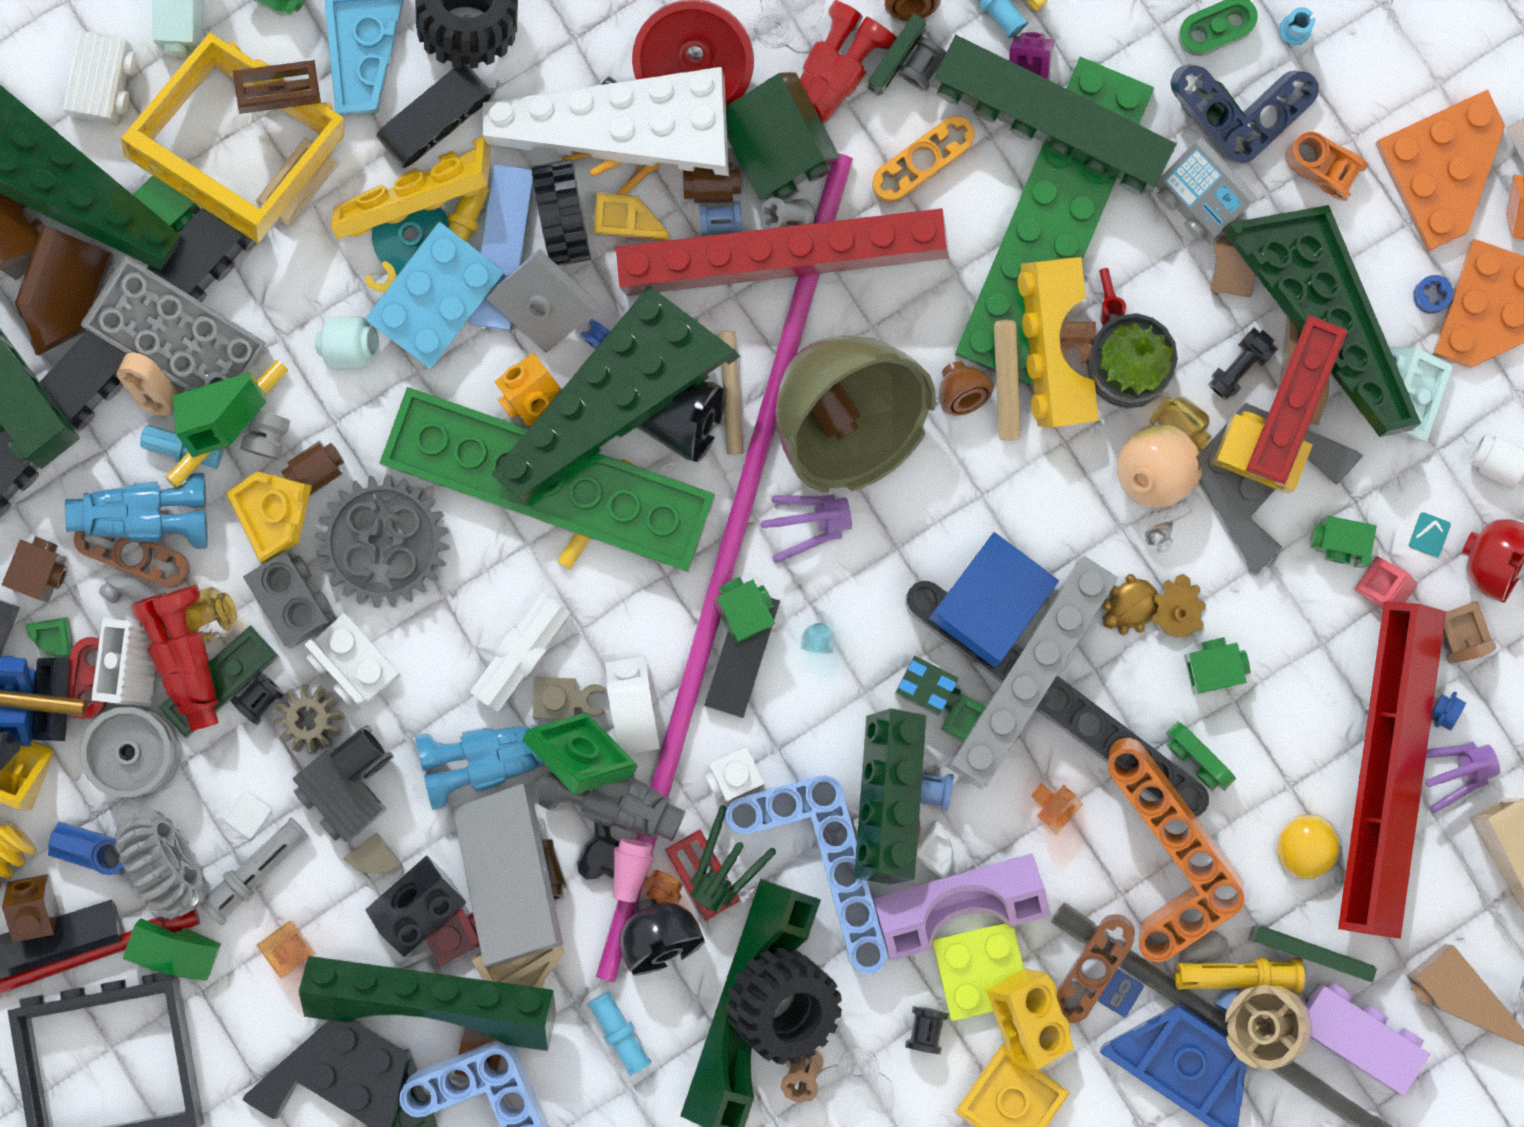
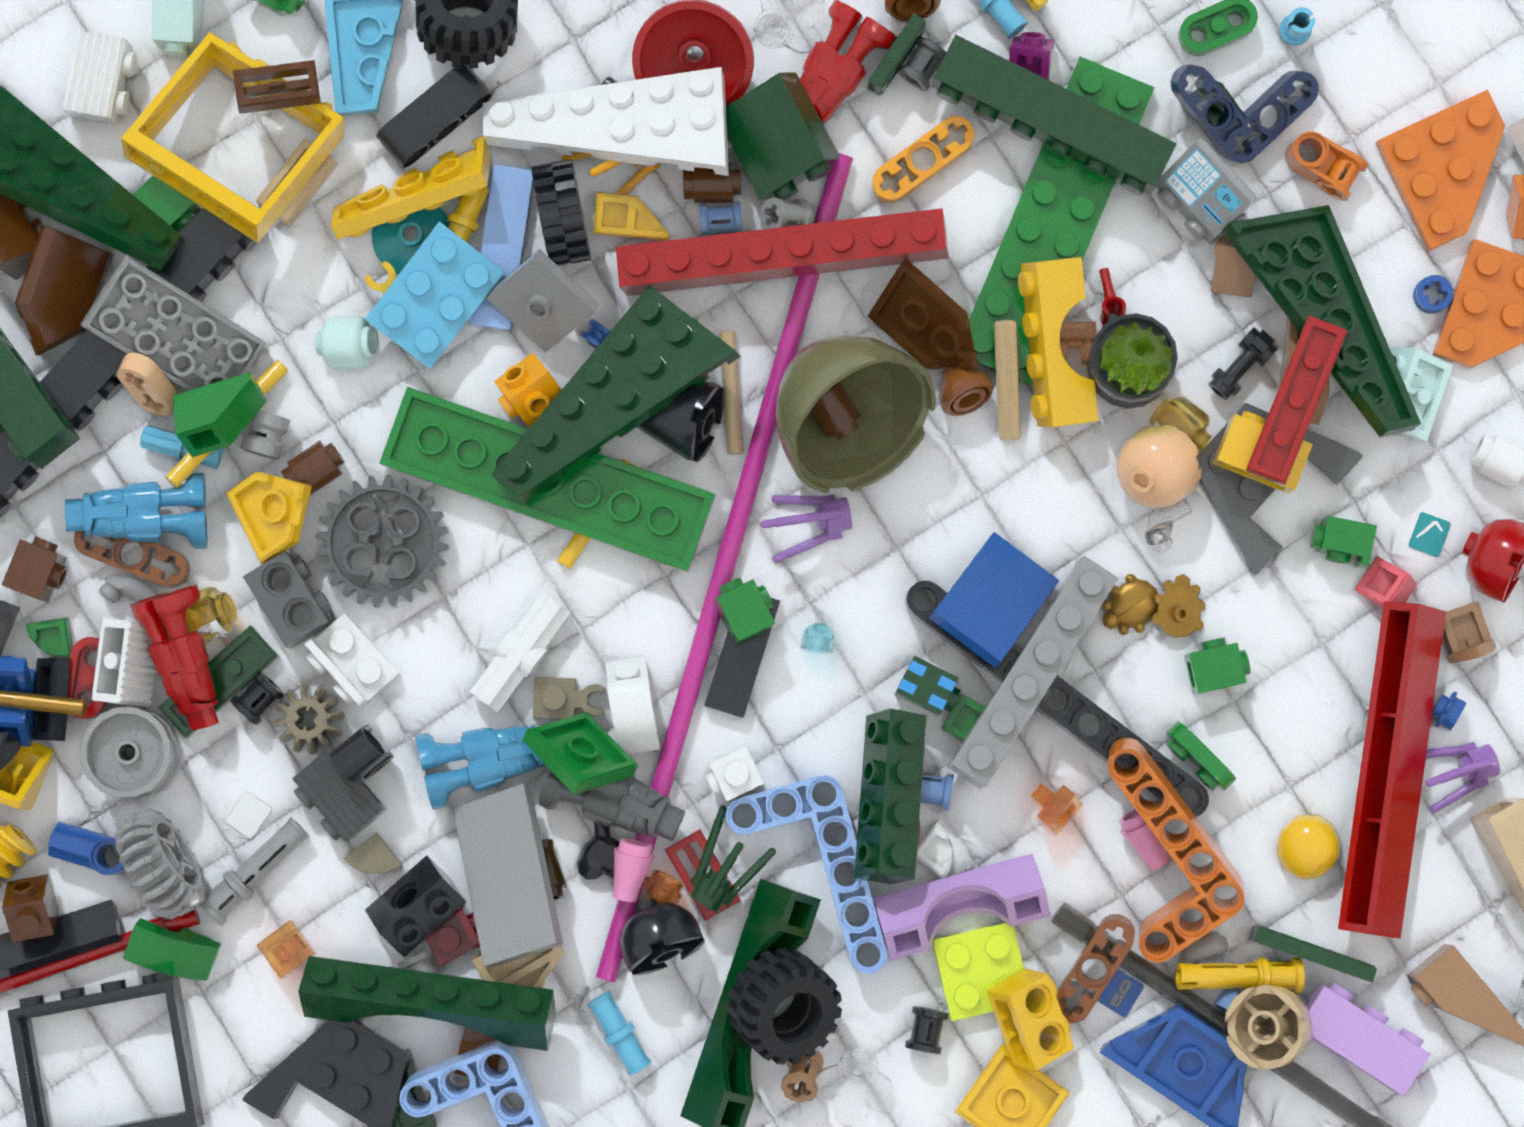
(924, 320): none -> reddish brown tile
(1143, 840): none -> bright pink cone

